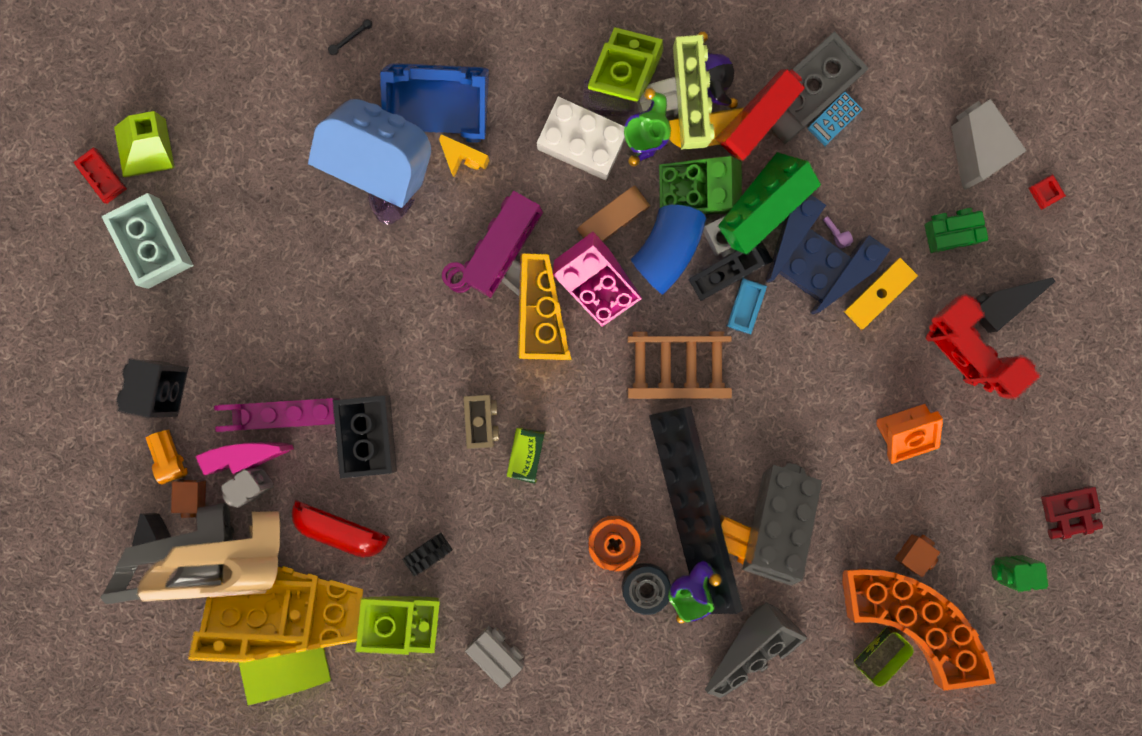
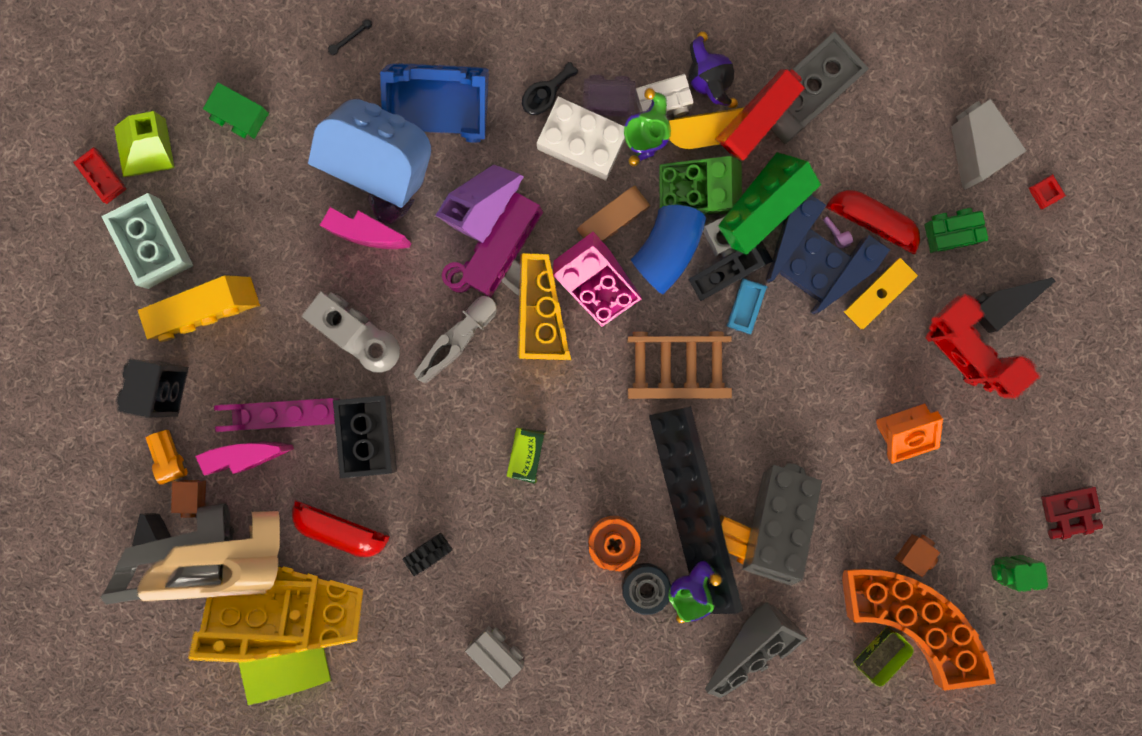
(198, 307): none -> yellow wedge
(235, 110): none -> green brick
(246, 486): light grey brick -> none
(353, 332): none -> light grey brick
(363, 231): none -> dark pink slope
(397, 624): lime slope -> none
(456, 151): yellow slope -> none
(478, 315): none -> light grey arm
(479, 202): none -> medium lavender slope
(480, 421): dark tan brick -> none
(542, 94): none -> black piece
(626, 64): lime slope -> none
(691, 91): yellowish green brick -> none
(834, 118): tile -> none
(876, 218): none -> red brick

